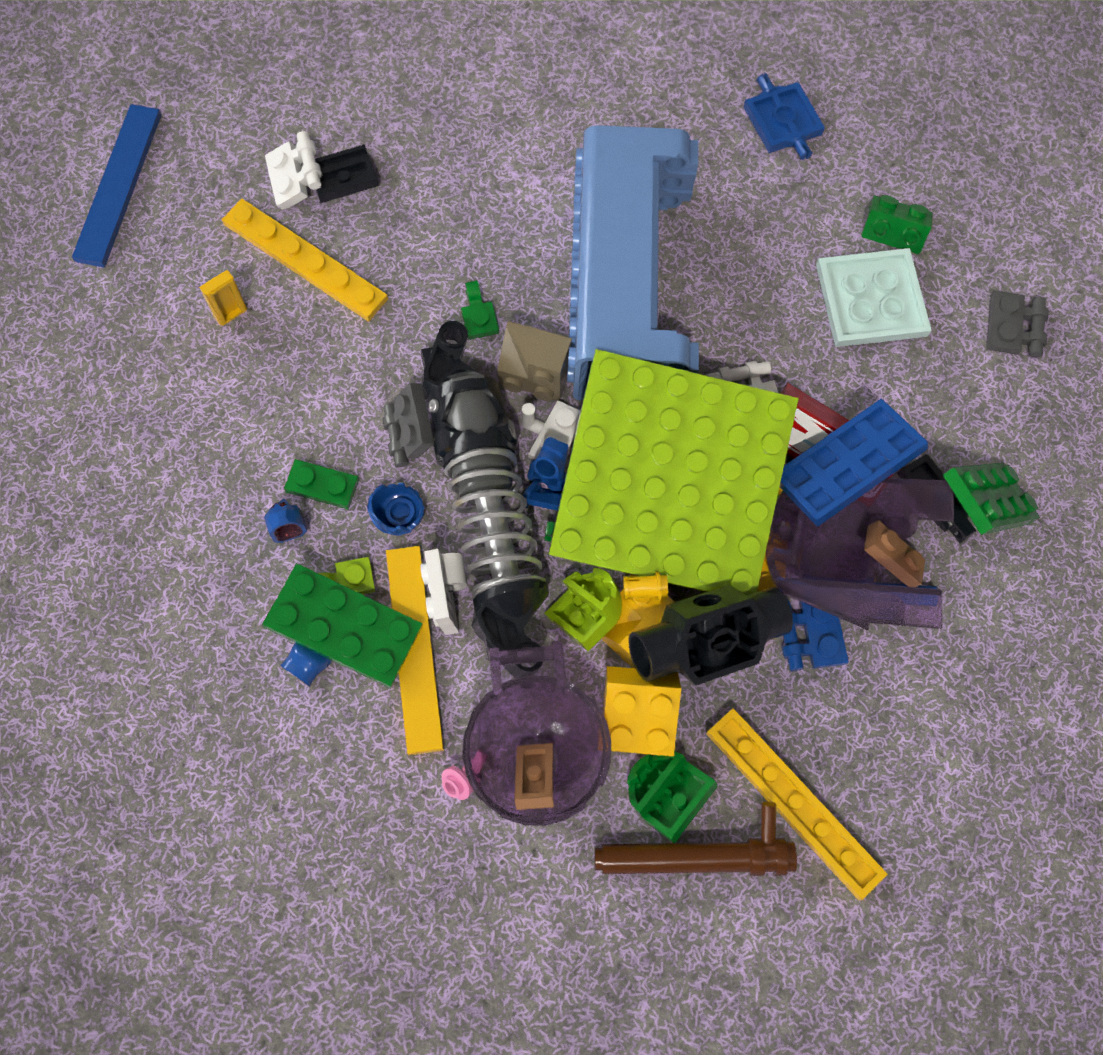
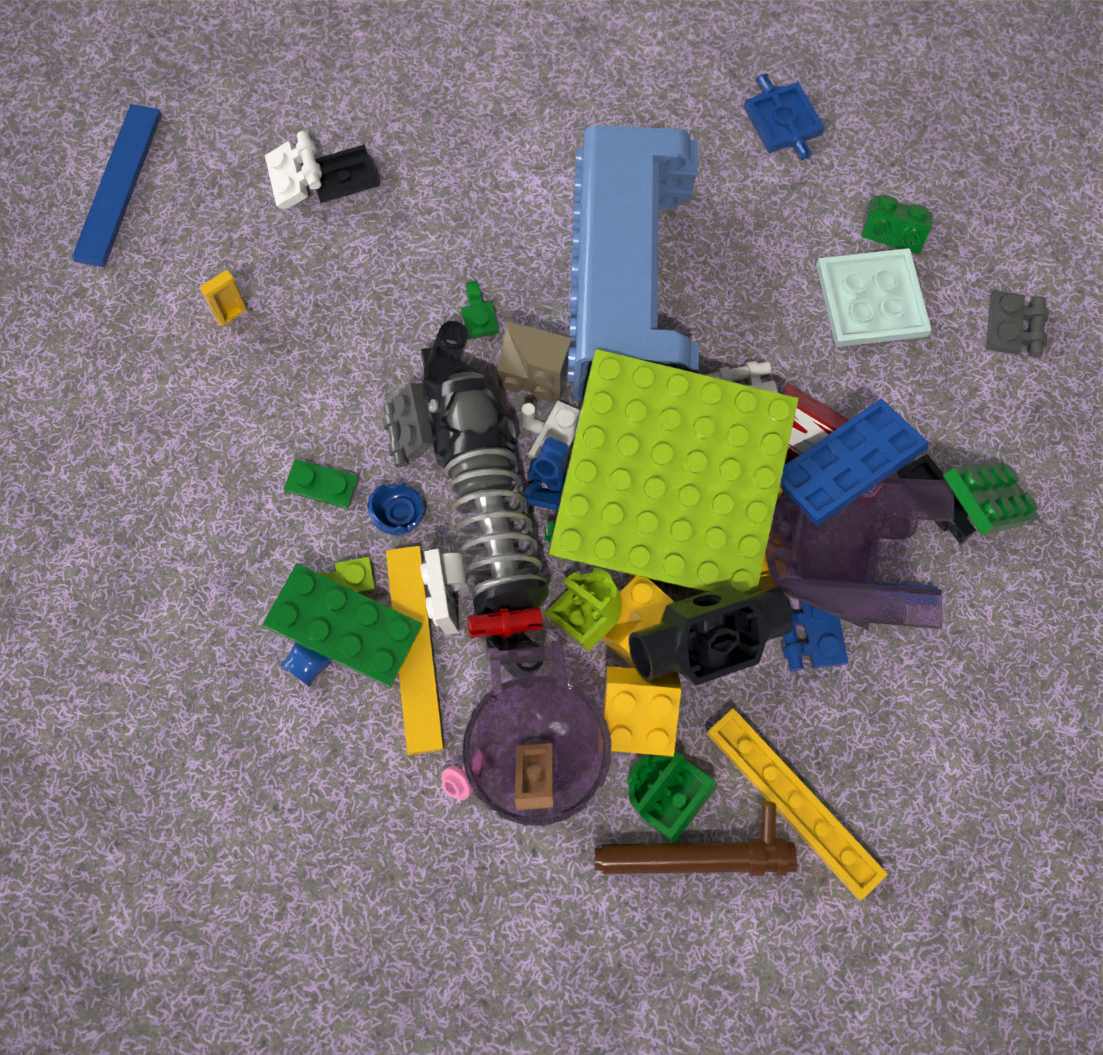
(284, 522): blue rock -> none
(305, 259): yellow plate -> none
(504, 622): none -> red pin
(645, 586): yellow pin -> none
(894, 554): medium nougat plate -> none

